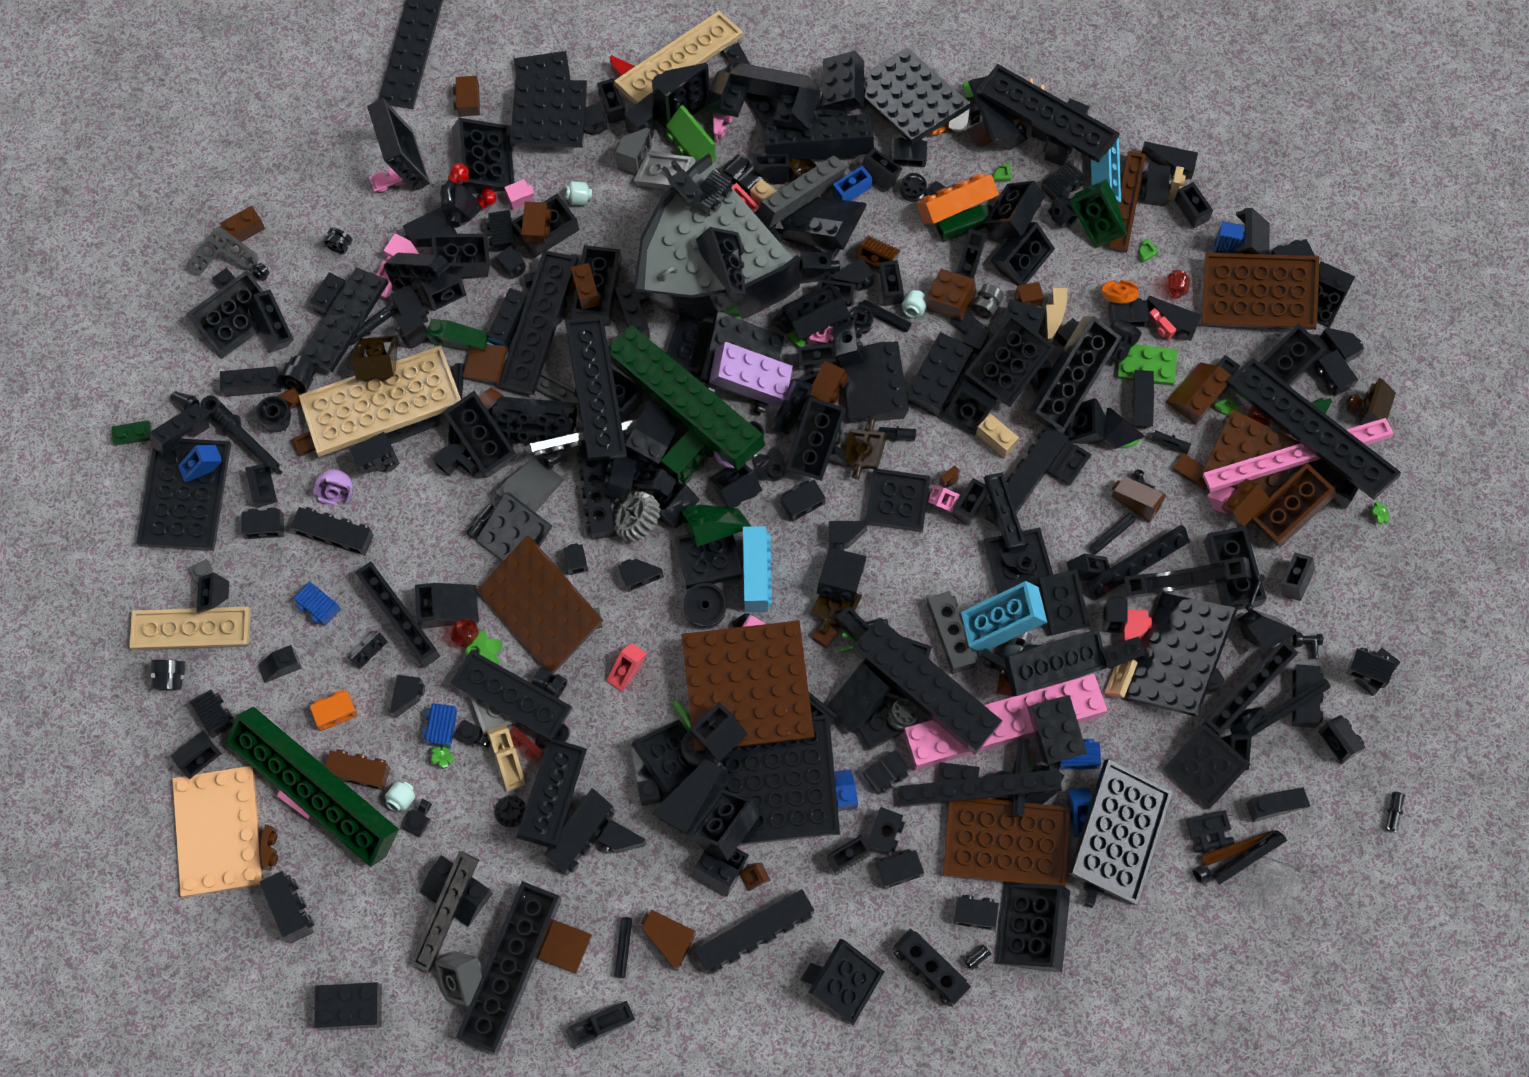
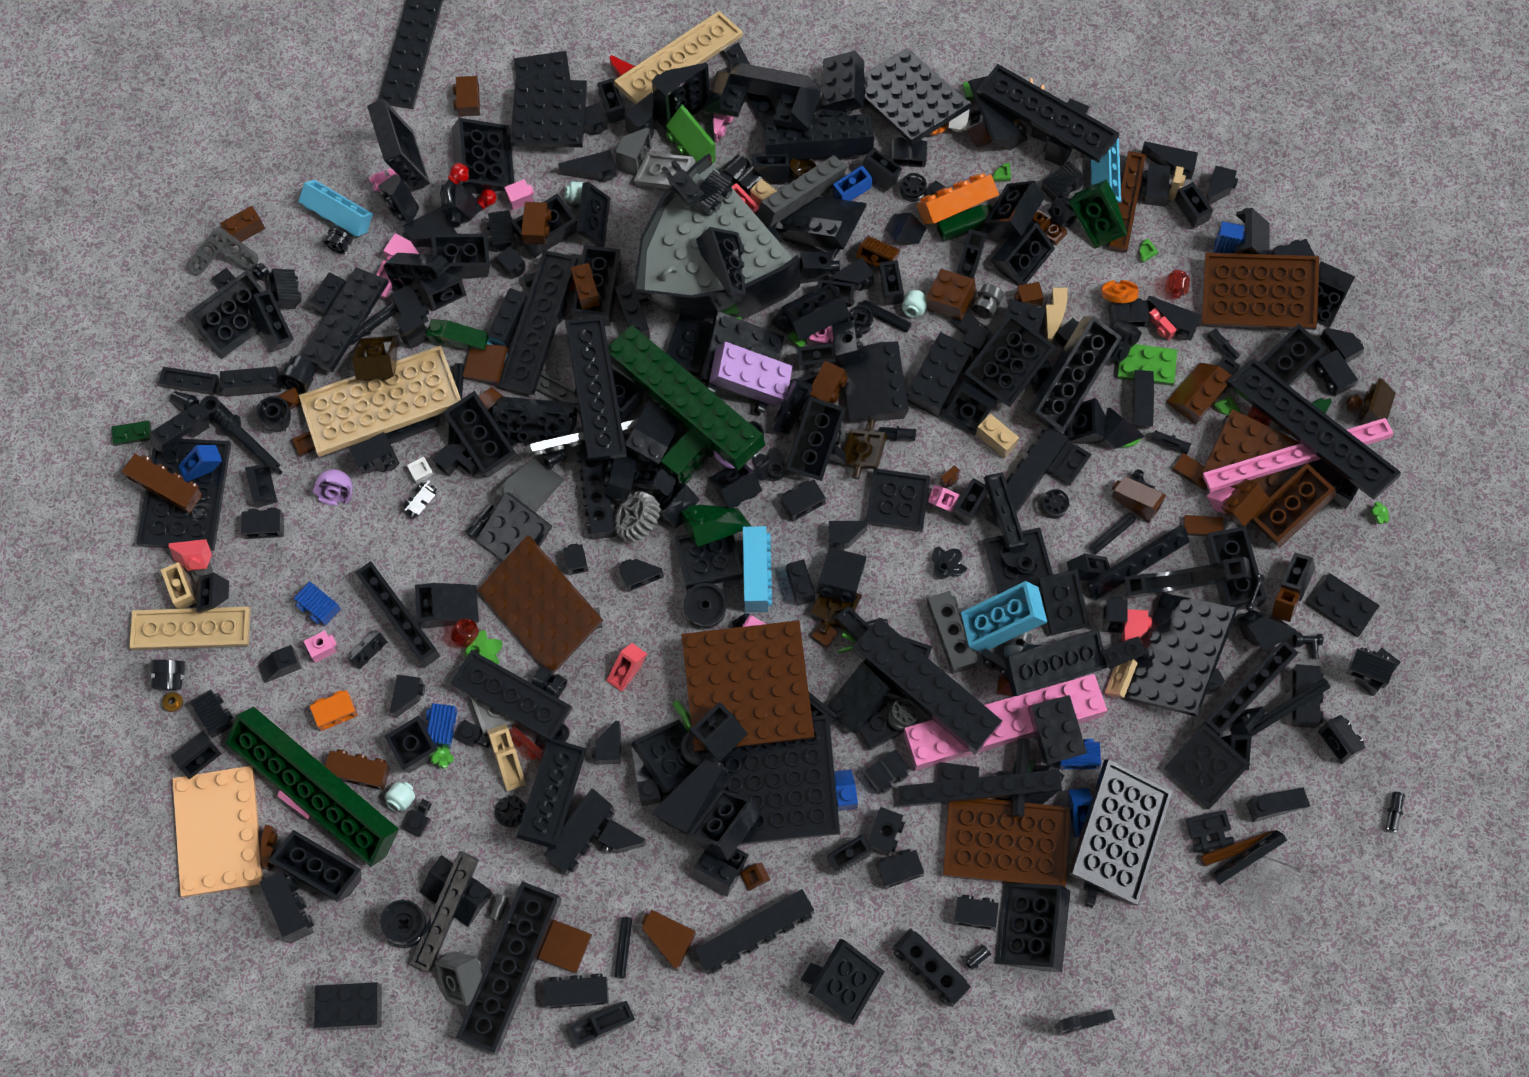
(162, 483): none -> reddish brown brick
(176, 705): none -> pearl gold plate
(179, 586): none -> tan brick
(188, 380): none -> black plate
(191, 554): none -> coral slope
(285, 288): none -> black brick
(316, 866): none -> black slope
(321, 646): none -> bright pink brick
(332, 531): black brick -> none
(335, 208): none -> medium azure brick
(399, 198): none -> black slope
(399, 912): none -> black wheel
(411, 744): none -> black slope
(420, 469): none -> white plate
(423, 493): none -> hinge
(498, 907): none -> dark grey pin
(576, 991): none -> black brick
(591, 167): none -> black slope
(593, 214): none -> black plate
(608, 746): none -> black slope
(800, 582): none -> black brick
(906, 228): none -> black slope
(949, 560): none -> black plate
(1051, 229): none -> reddish brown slope
(1054, 504): none -> black wheel
(1075, 1023): none -> black beam
(1201, 873): black hinge -> none
(1202, 524): none -> reddish brown tile
(1221, 184): none -> black slope
(1223, 344): none -> black axle
(1285, 604): none -> reddish brown brick
(1343, 605): none -> black plate

